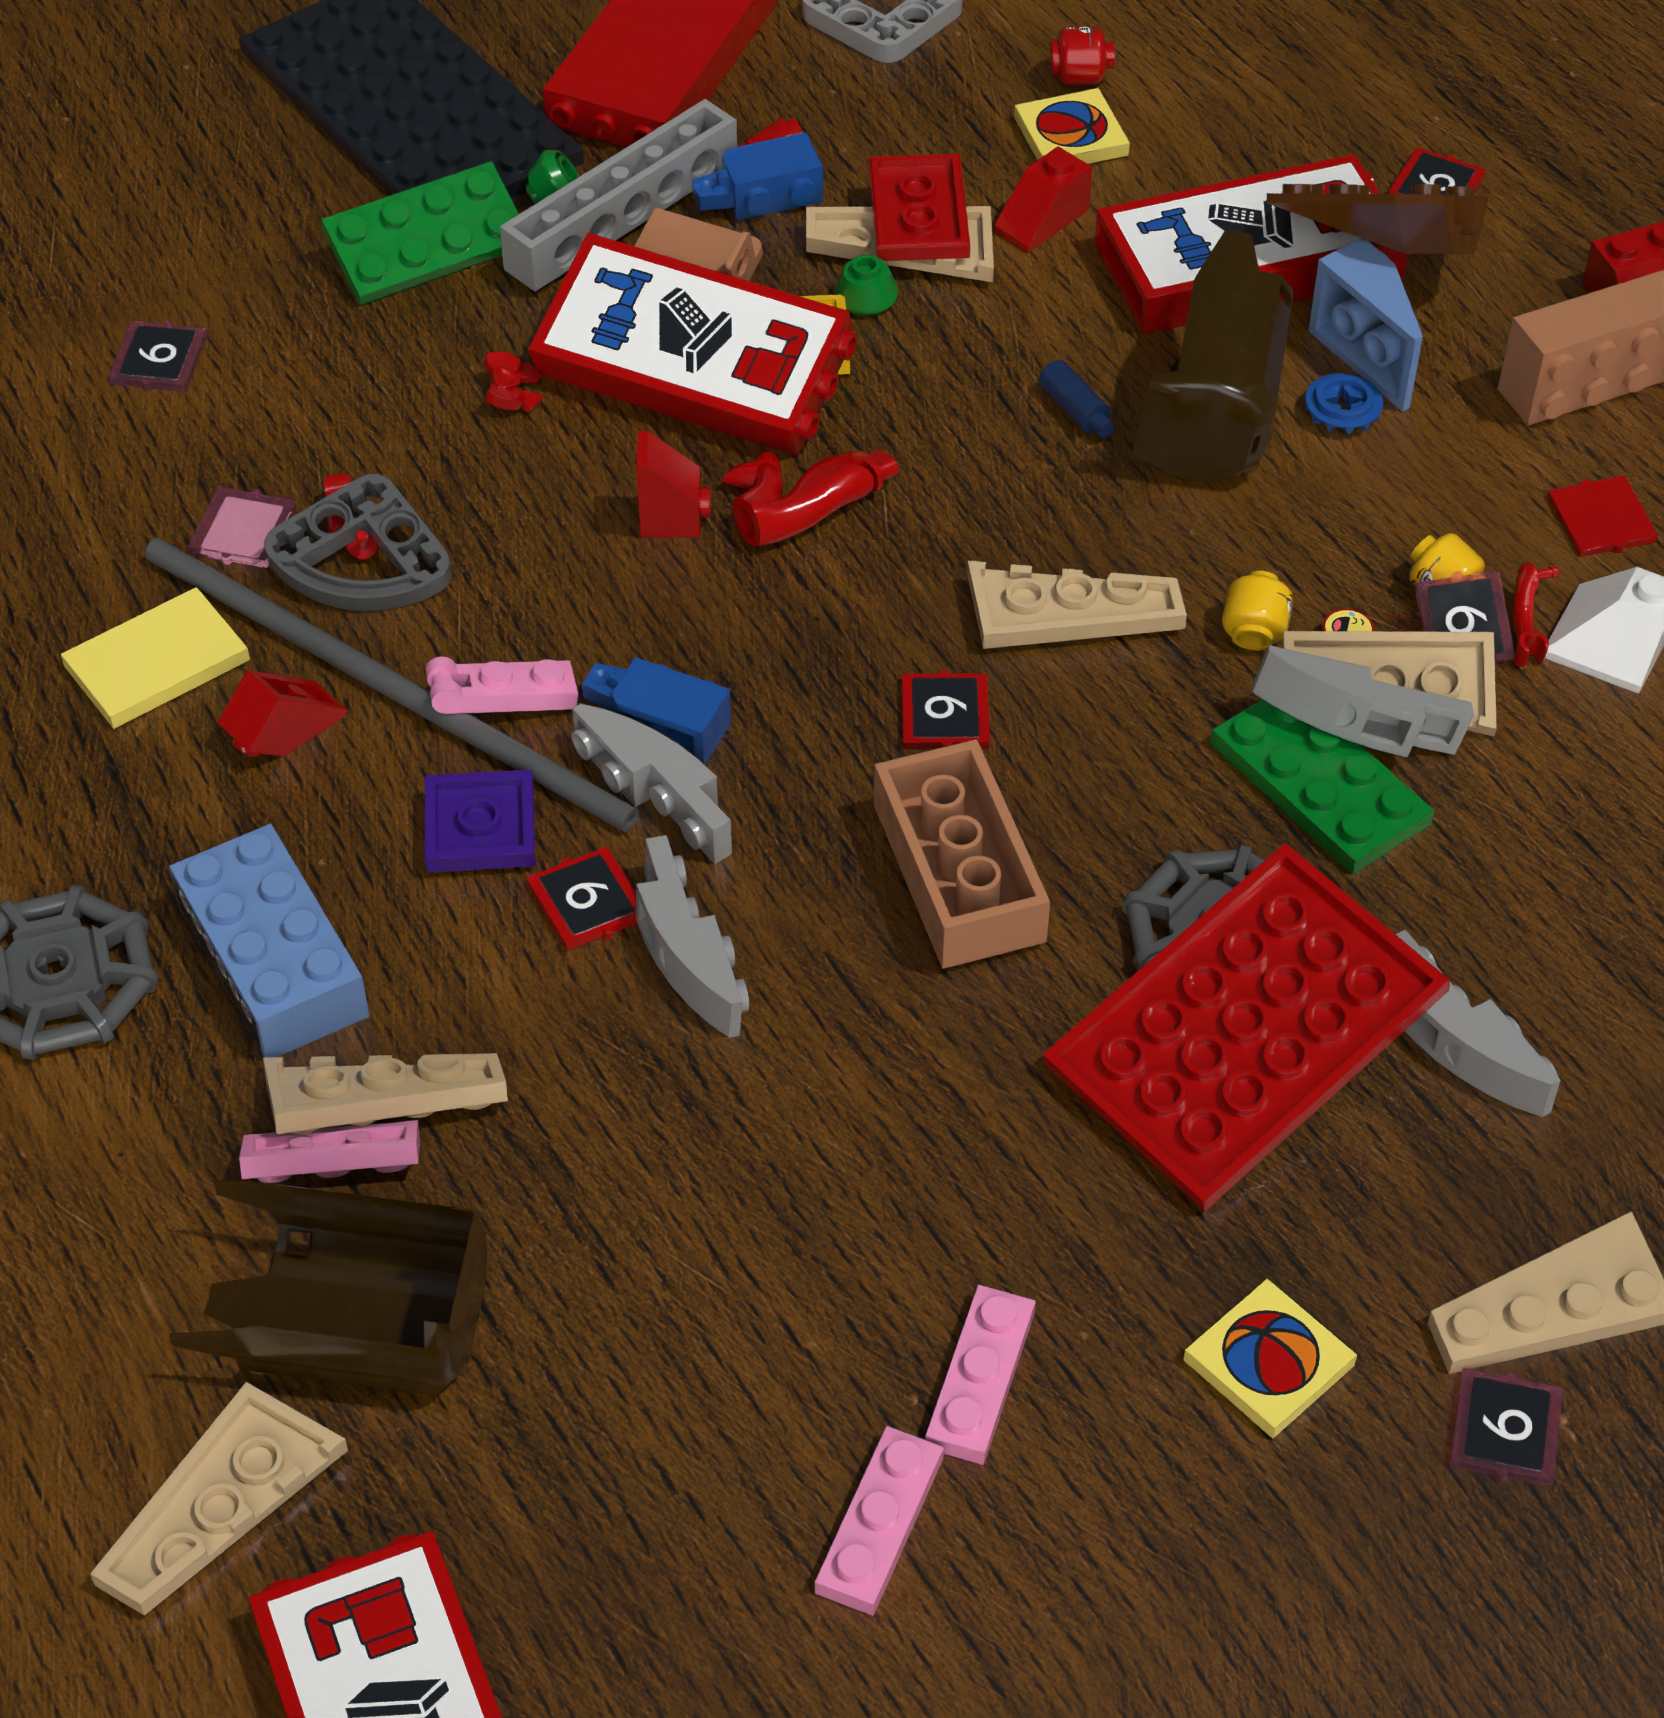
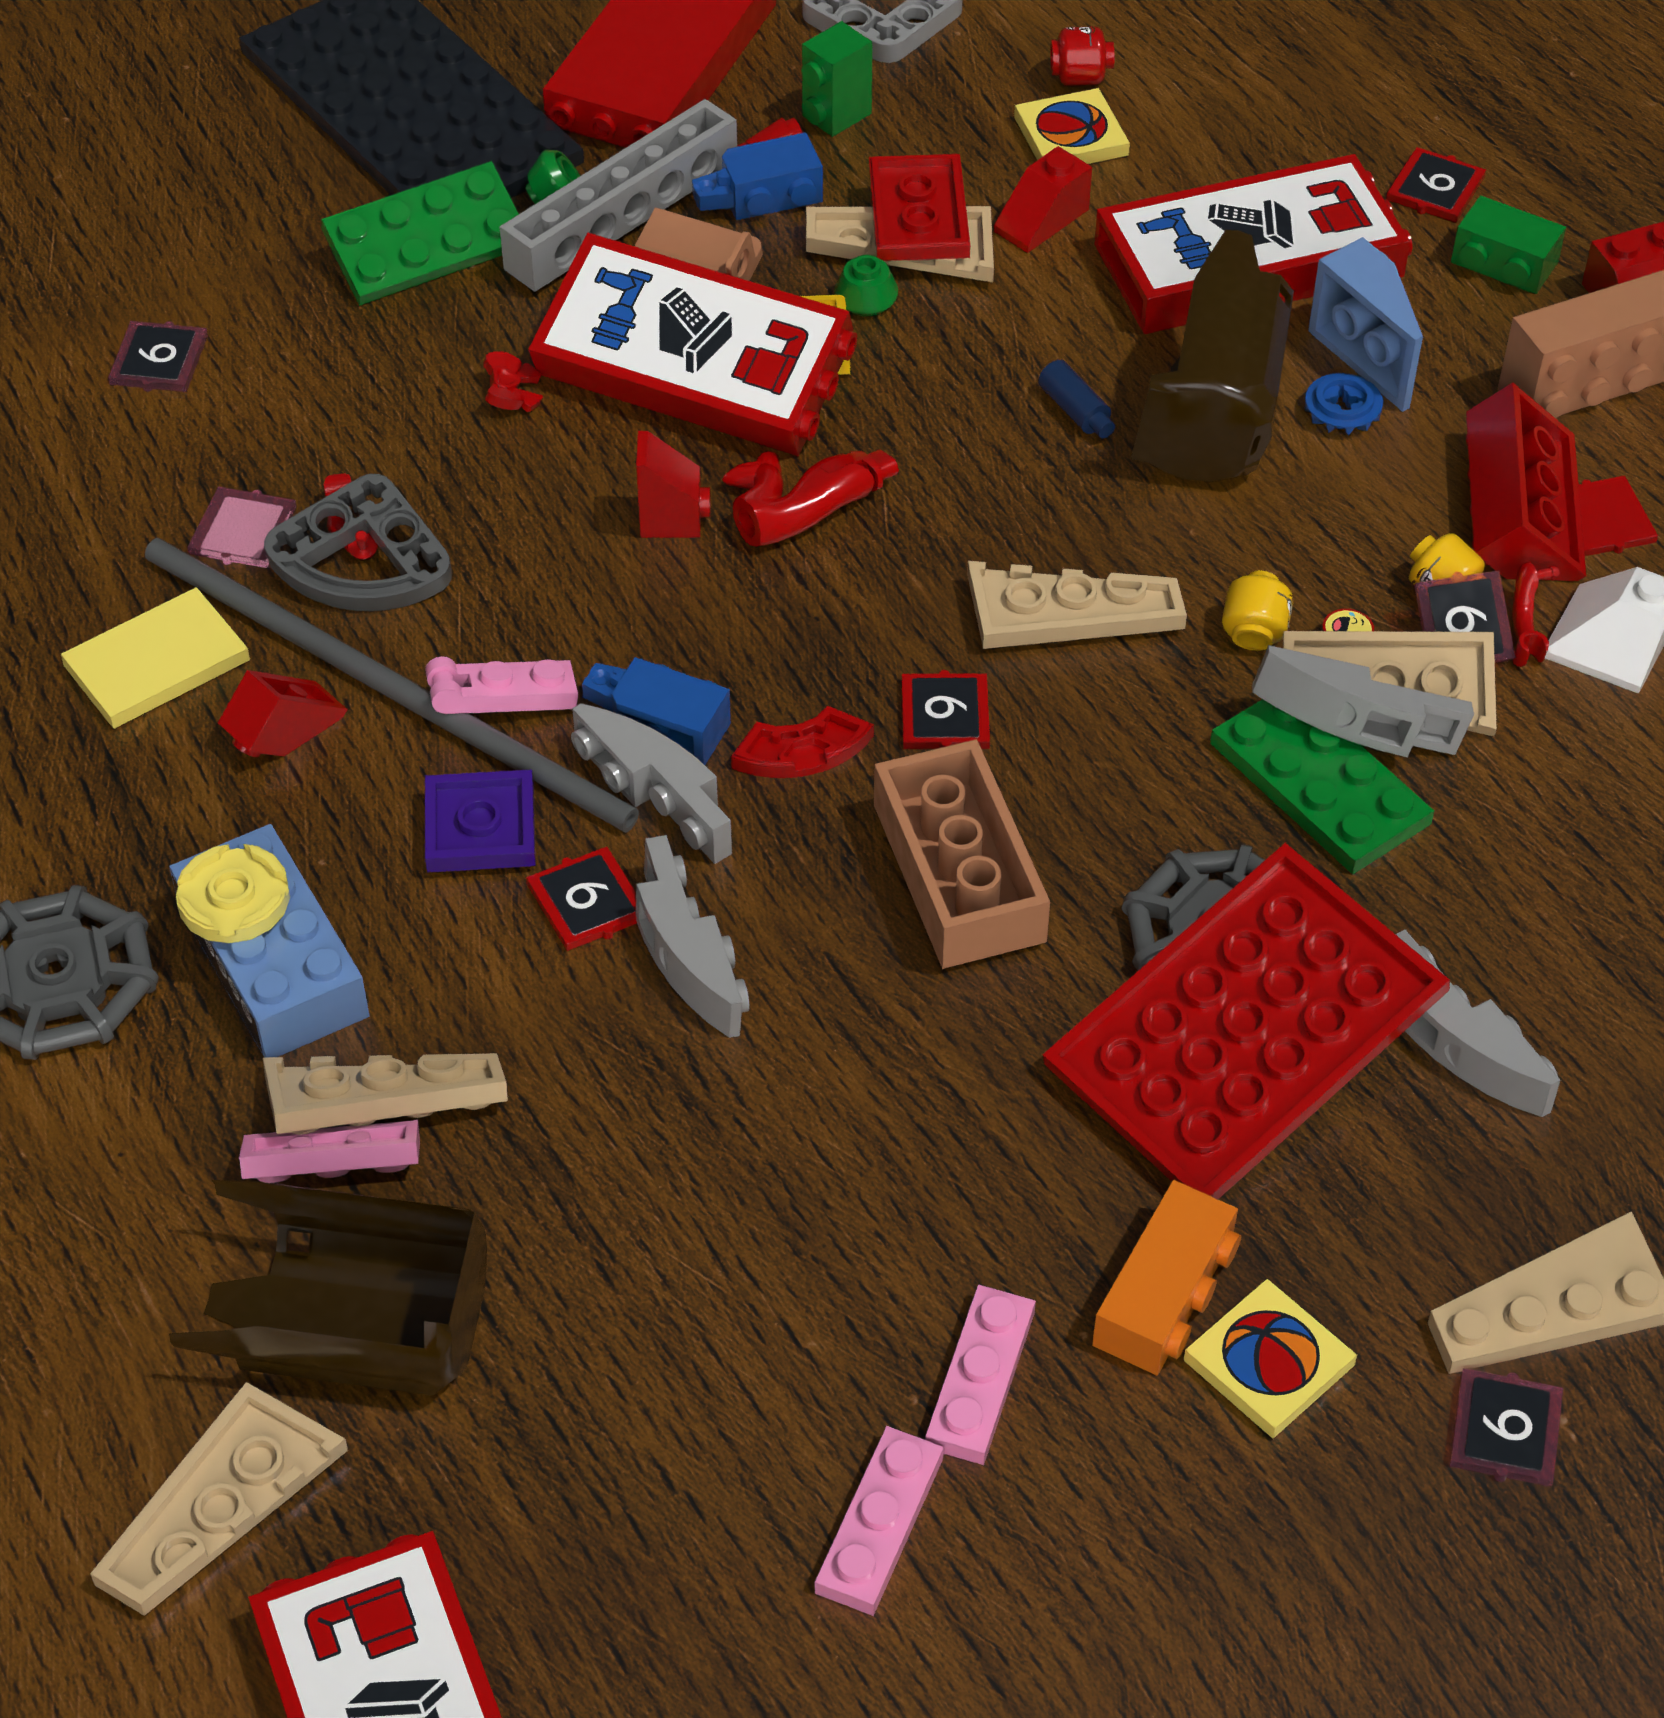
(232, 893): none -> light yellow tile
(803, 747): none -> red tile
(836, 78): none -> green brick
(1167, 1278): none -> orange brick
(1404, 222): reddish brown wedge -> none
(1508, 244): none -> green brick
(1524, 487): none -> red slope

